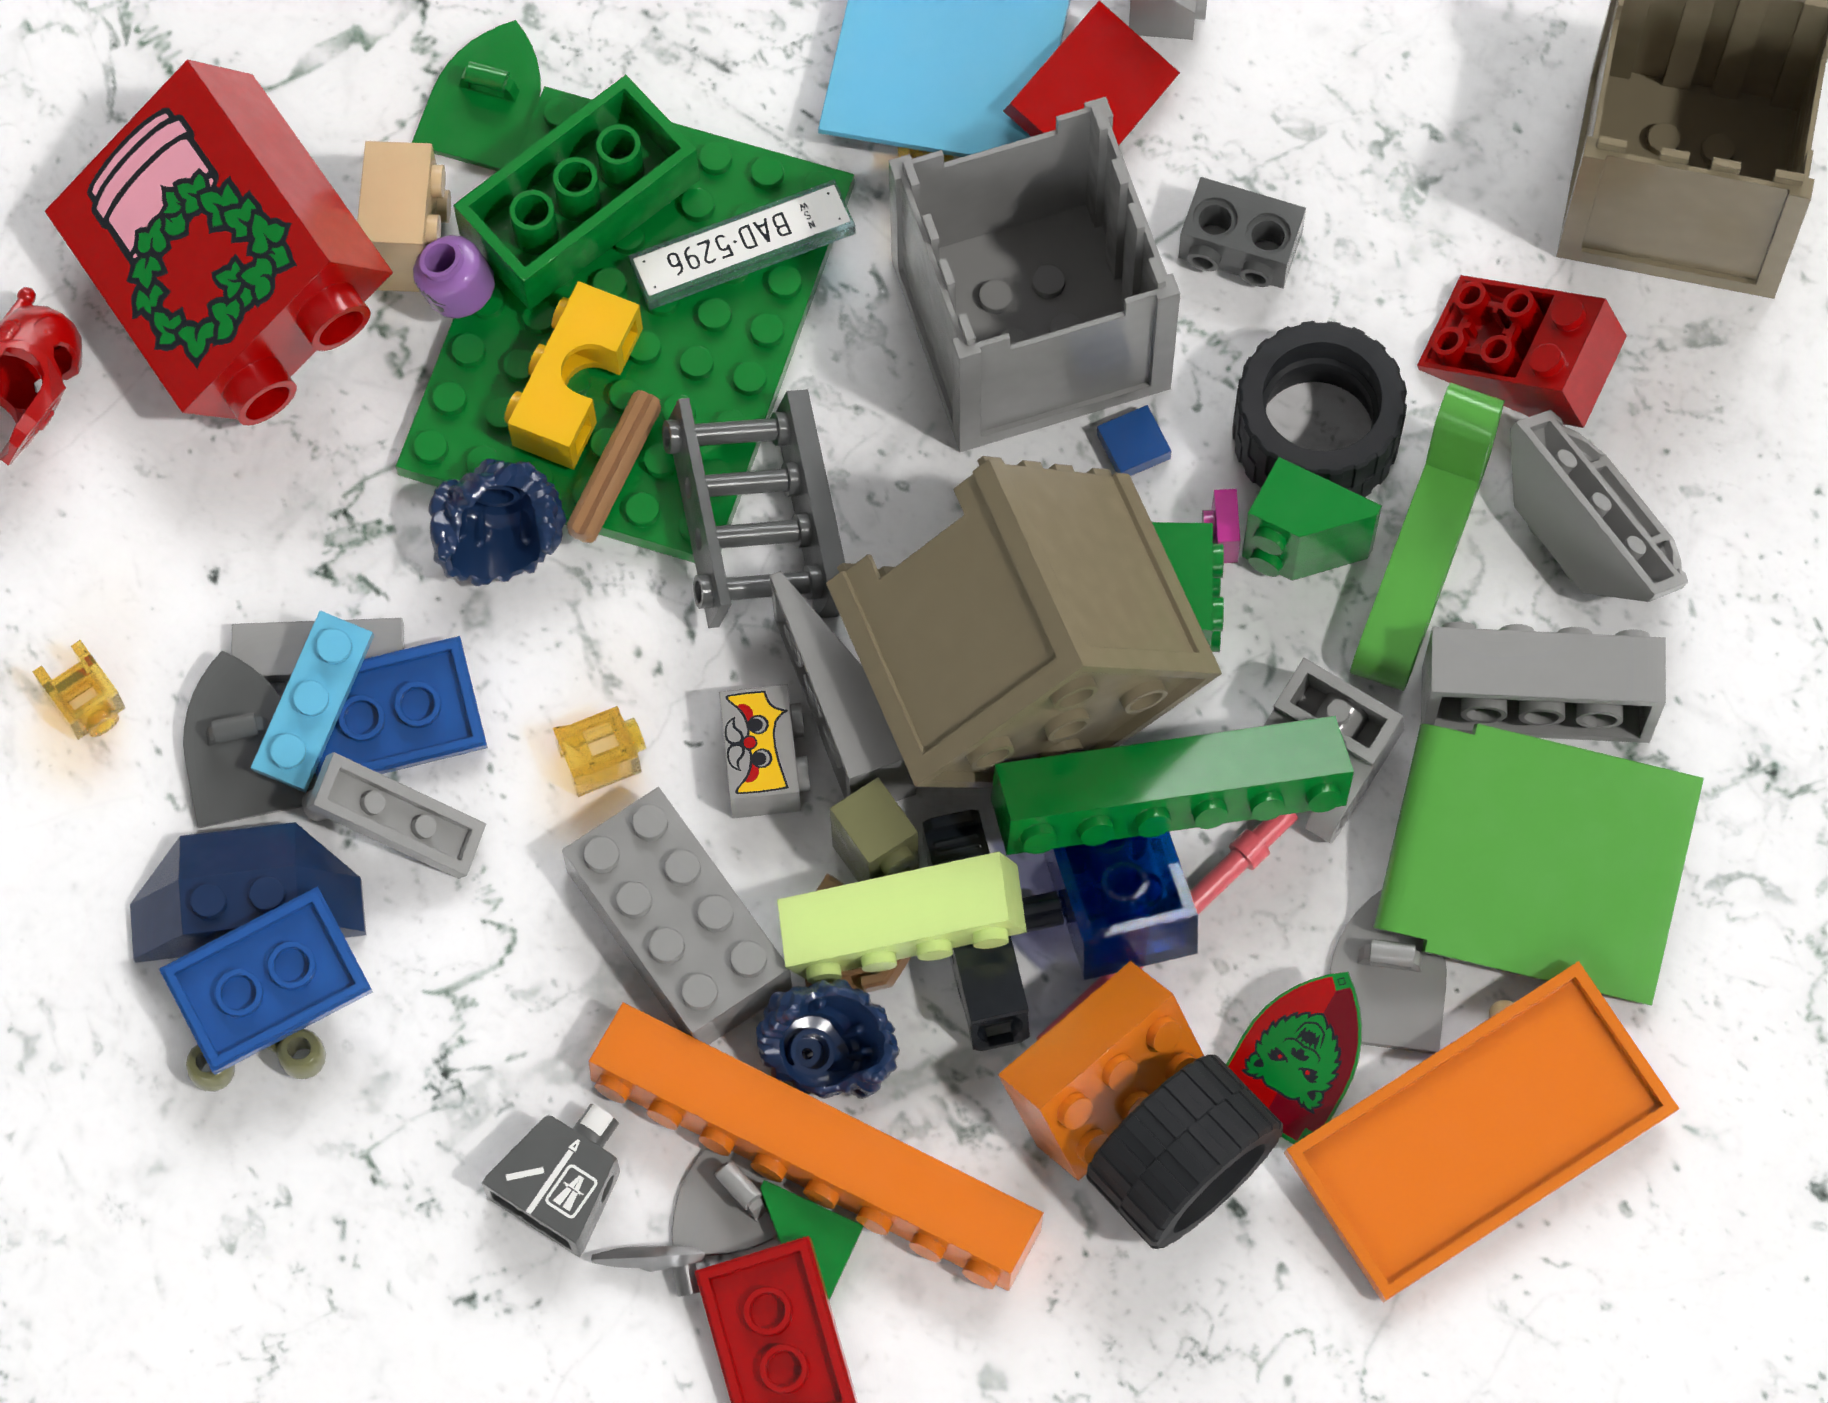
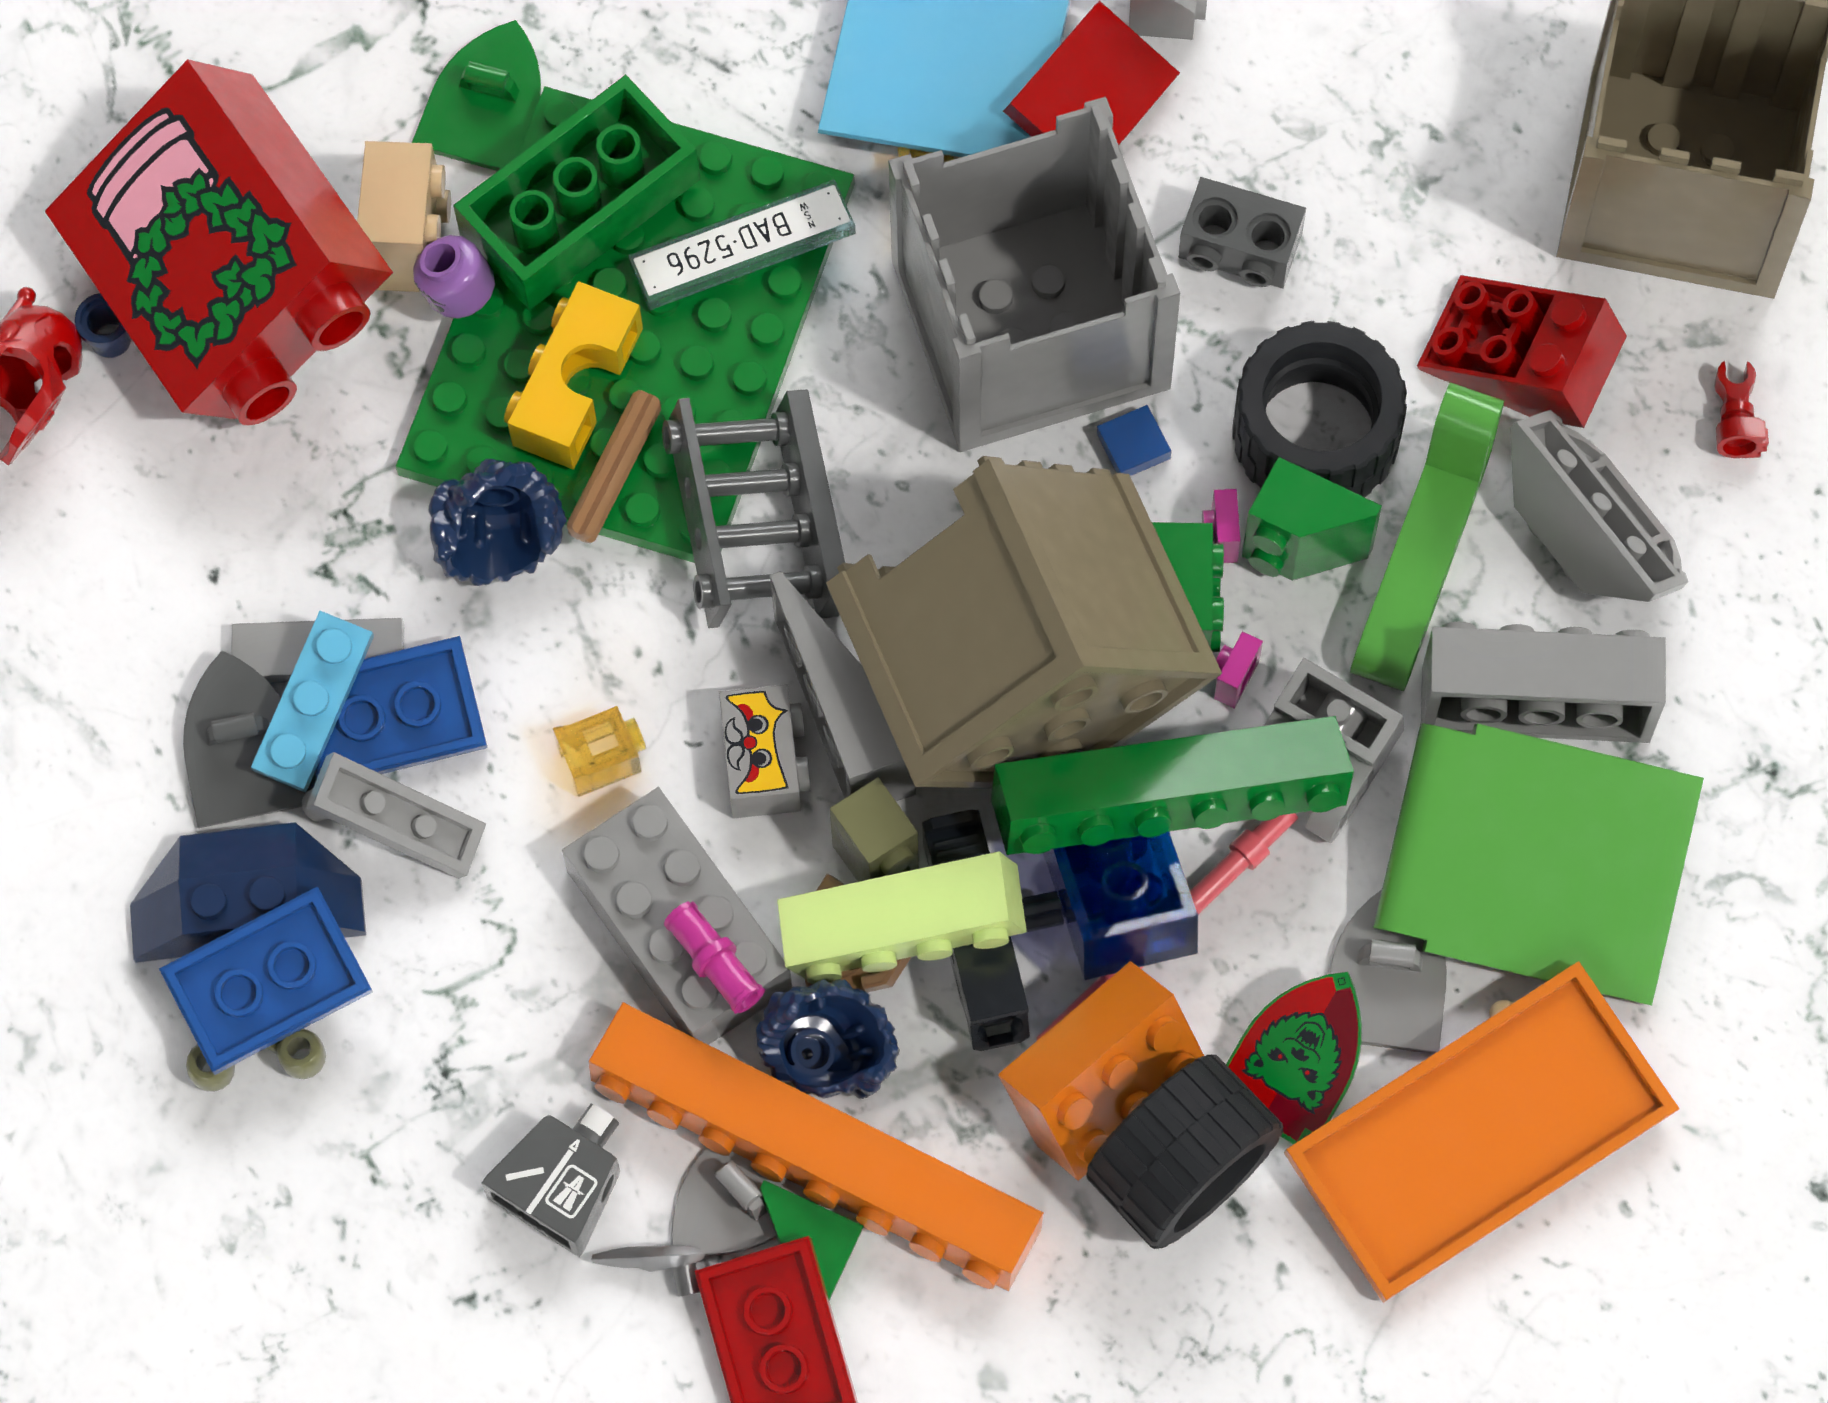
(93, 315): none -> dark blue piece
(97, 714): clear yellow window -> none
(714, 957): none -> dark pink pin
(1237, 668): none -> dark pink plate
(1739, 431): none -> red piece

